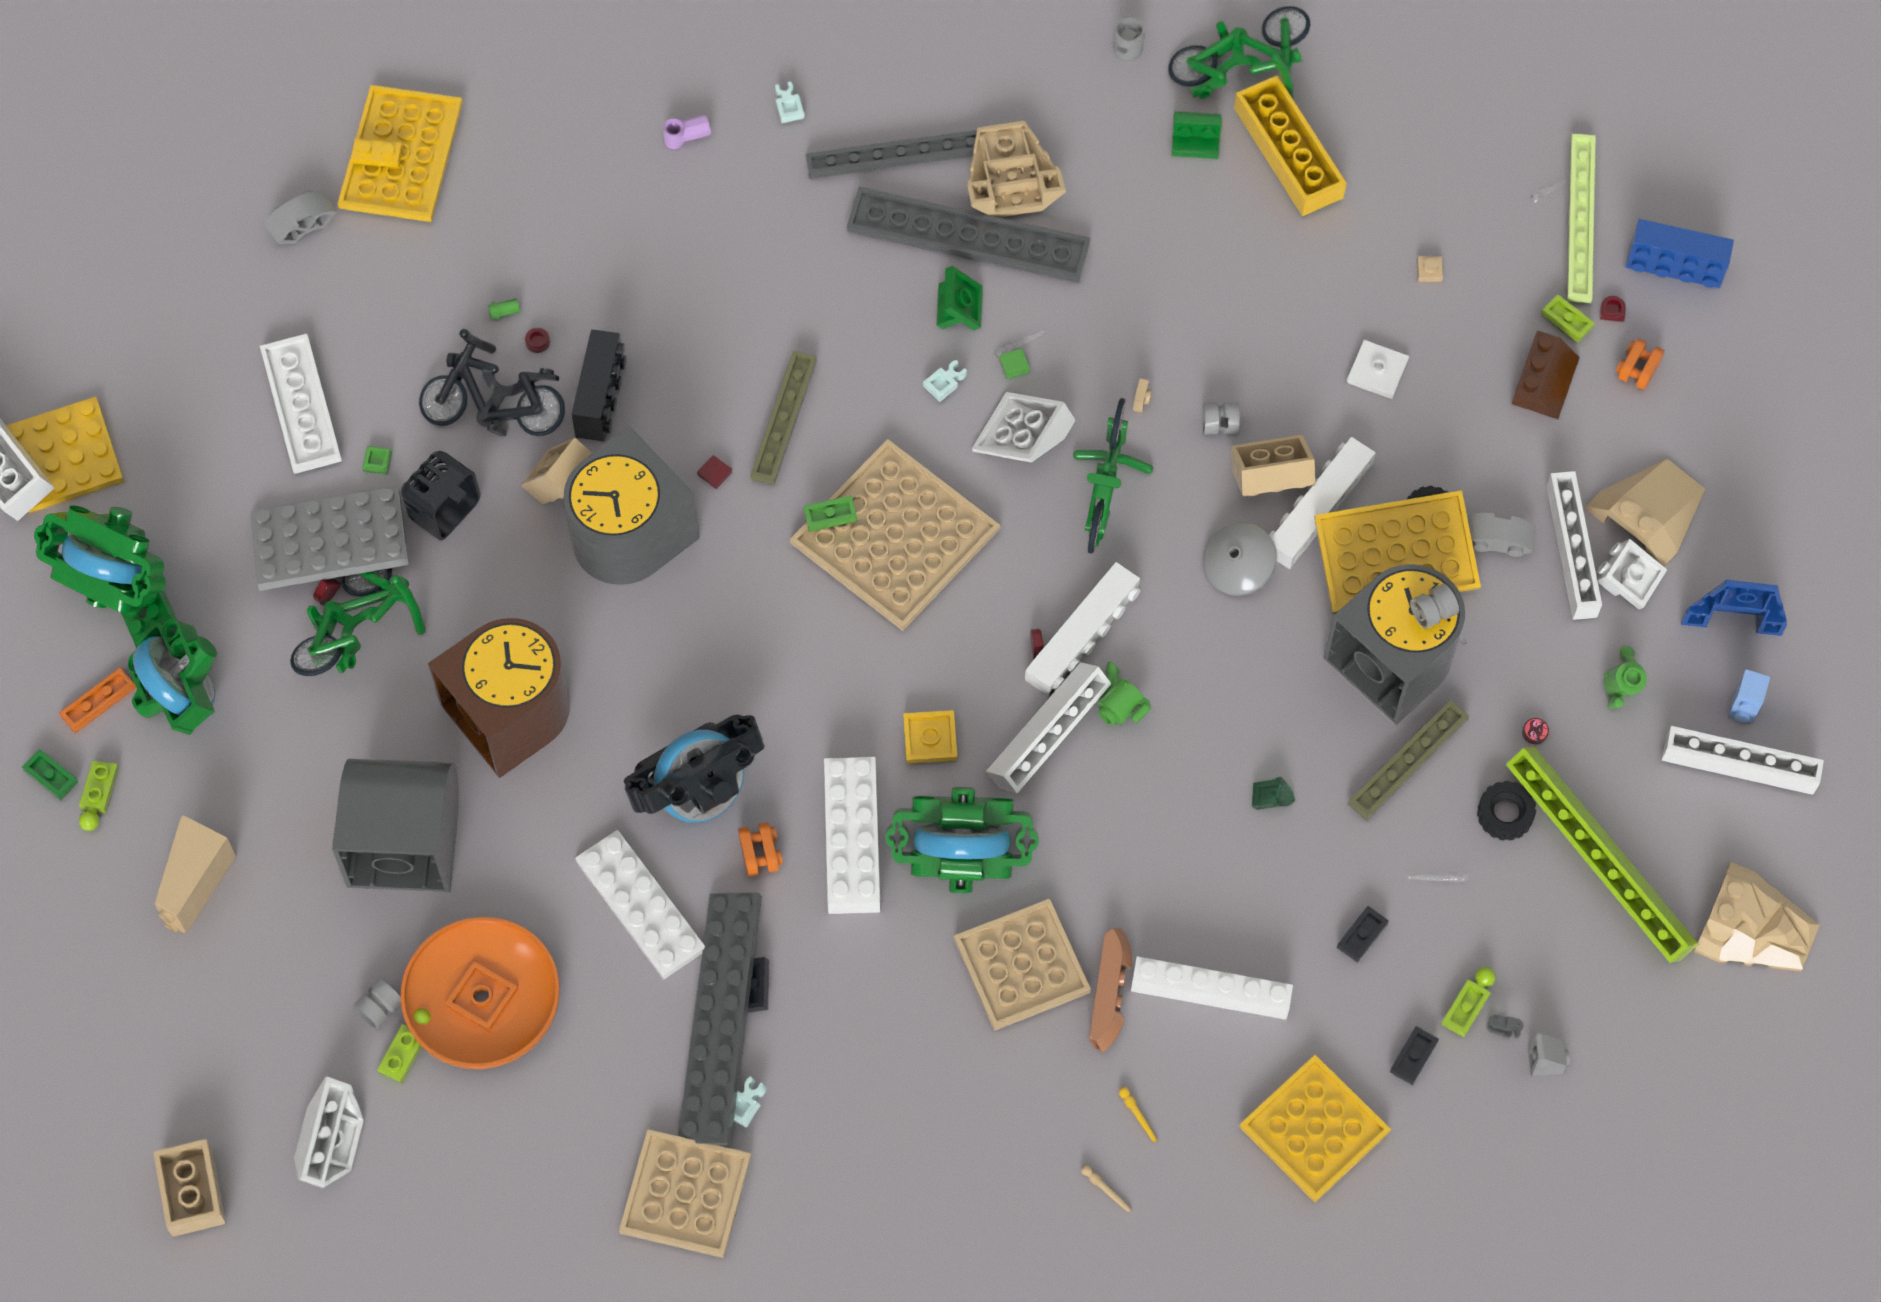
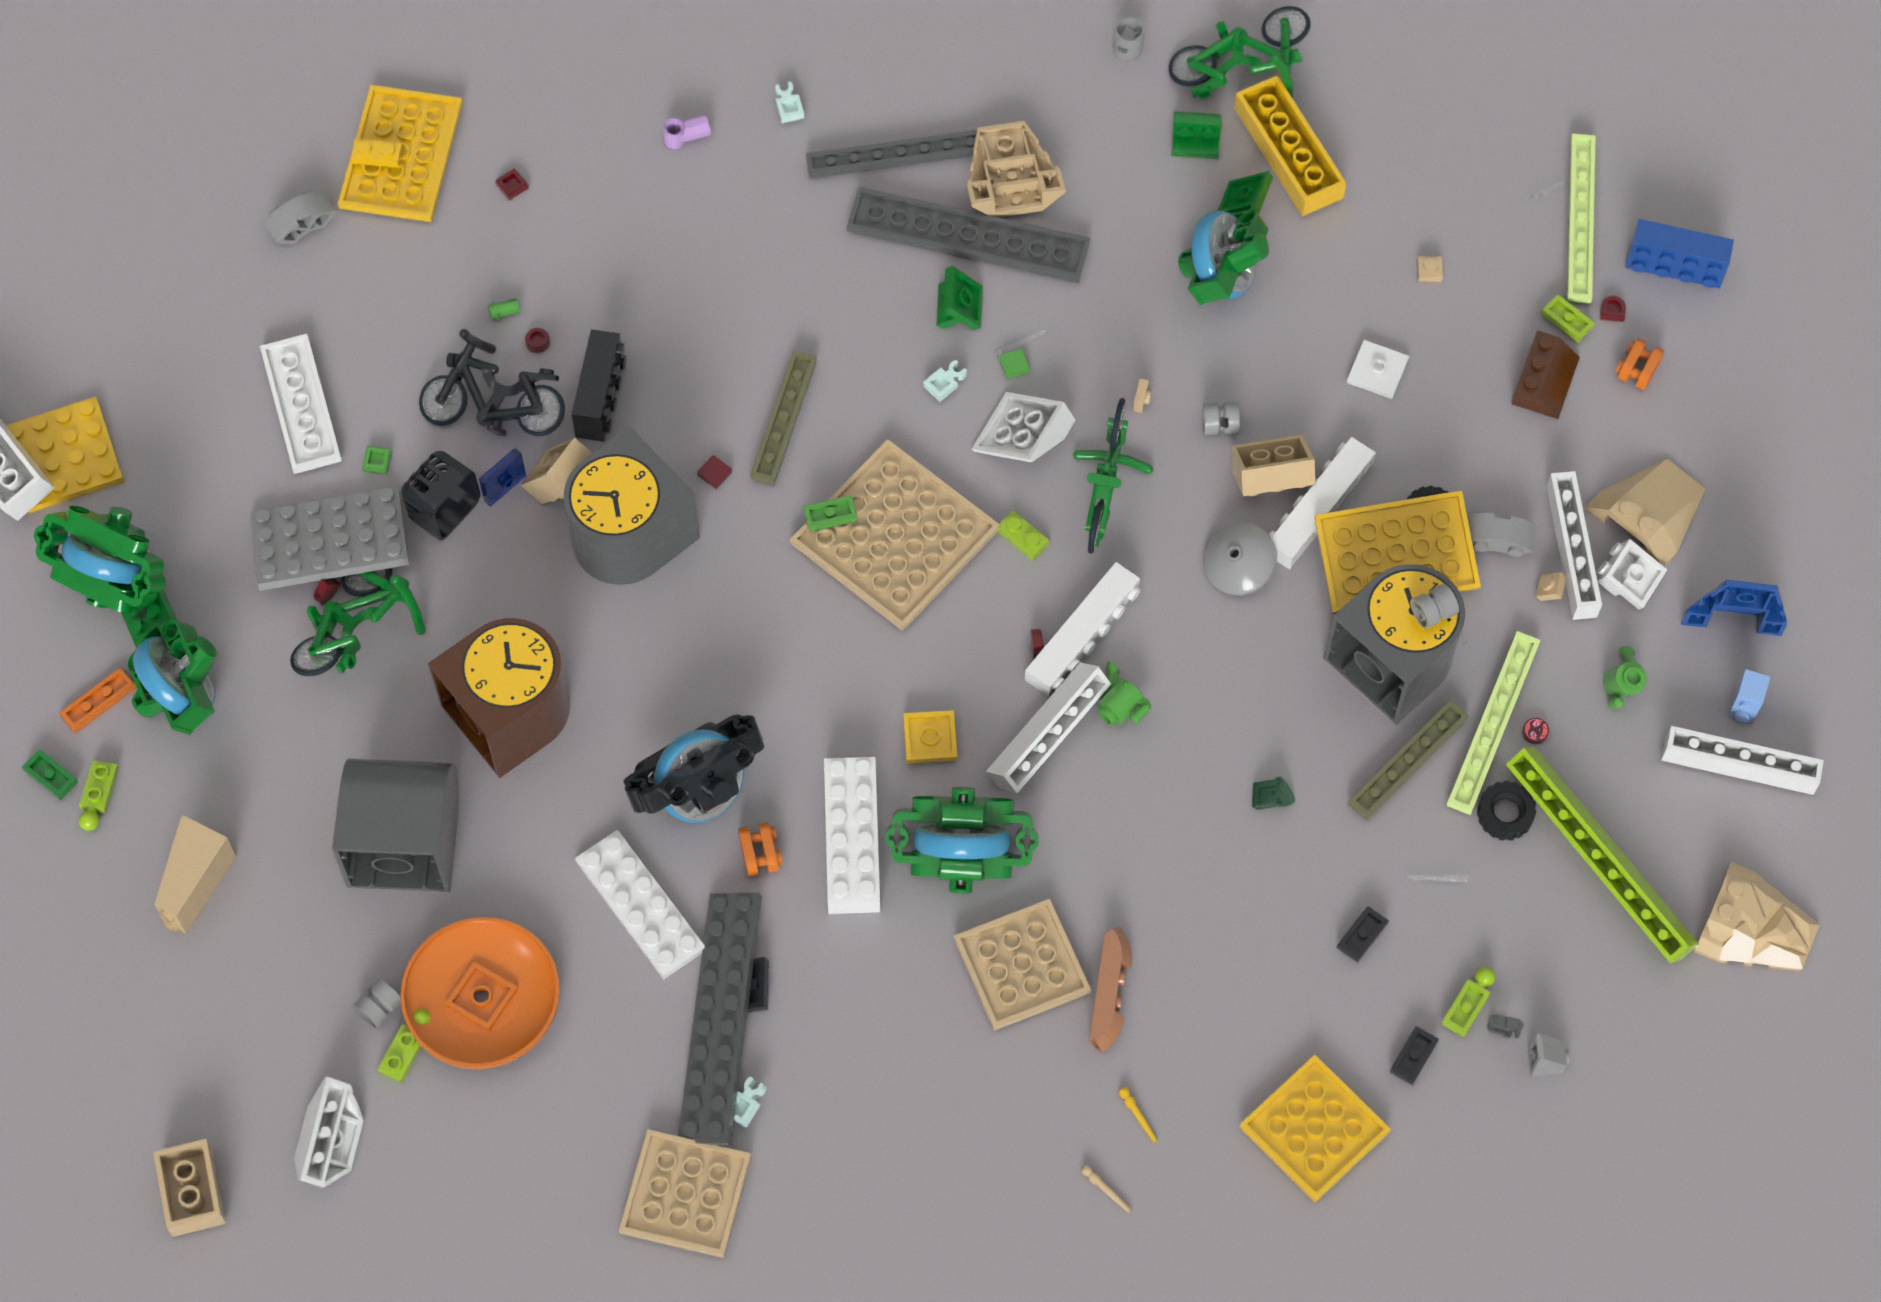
(502, 477): none -> clear blue plate
(511, 184): none -> dark red tile
(1023, 535): none -> lime plate
(1212, 988): white brick -> none
(1228, 242): none -> green piece
(1493, 723): none -> yellowish green plate
(1551, 586): none -> tan plate

